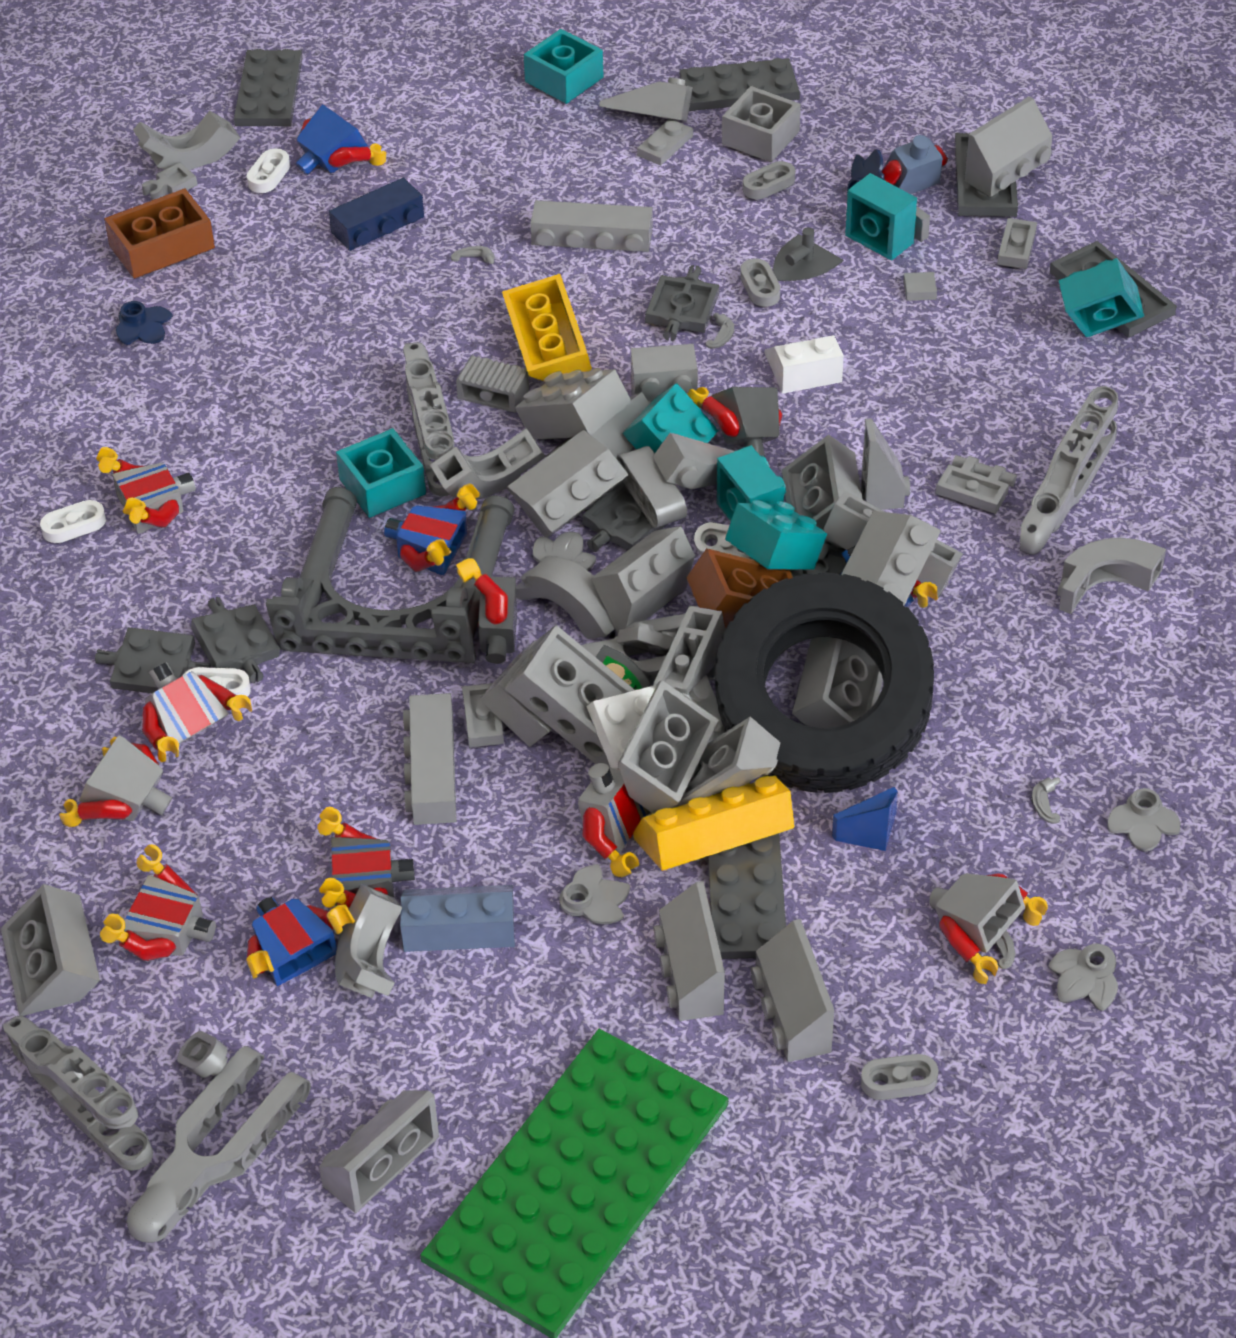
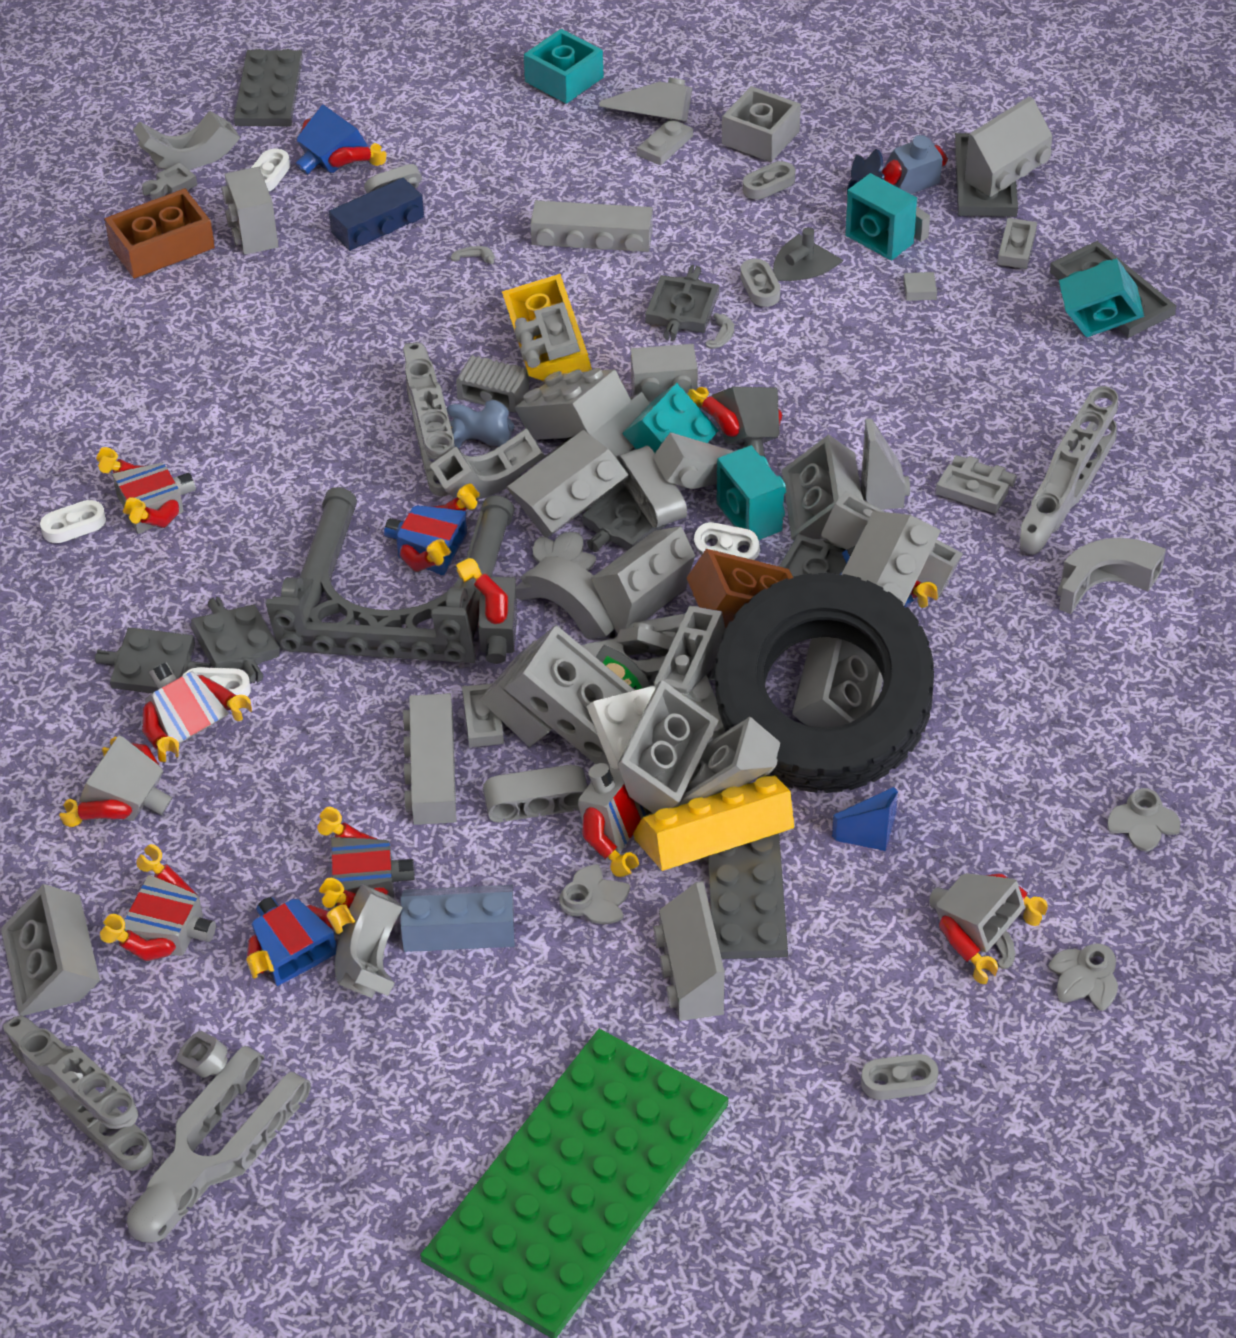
(141, 323): dark blue plate -> none
(250, 210): none -> light grey brick
(381, 472): teal brick -> none
(381, 1148): light grey slope -> none
(409, 172): none -> light grey plate
(488, 425): none -> sand blue animal
(534, 793): none -> light grey beam
(556, 332): none -> light grey plate
(724, 84): dark grey plate -> none
(776, 535): teal brick -> none
(794, 994): light grey slope -> none
(806, 364): white slope -> none
(1041, 801): light grey piece -> none

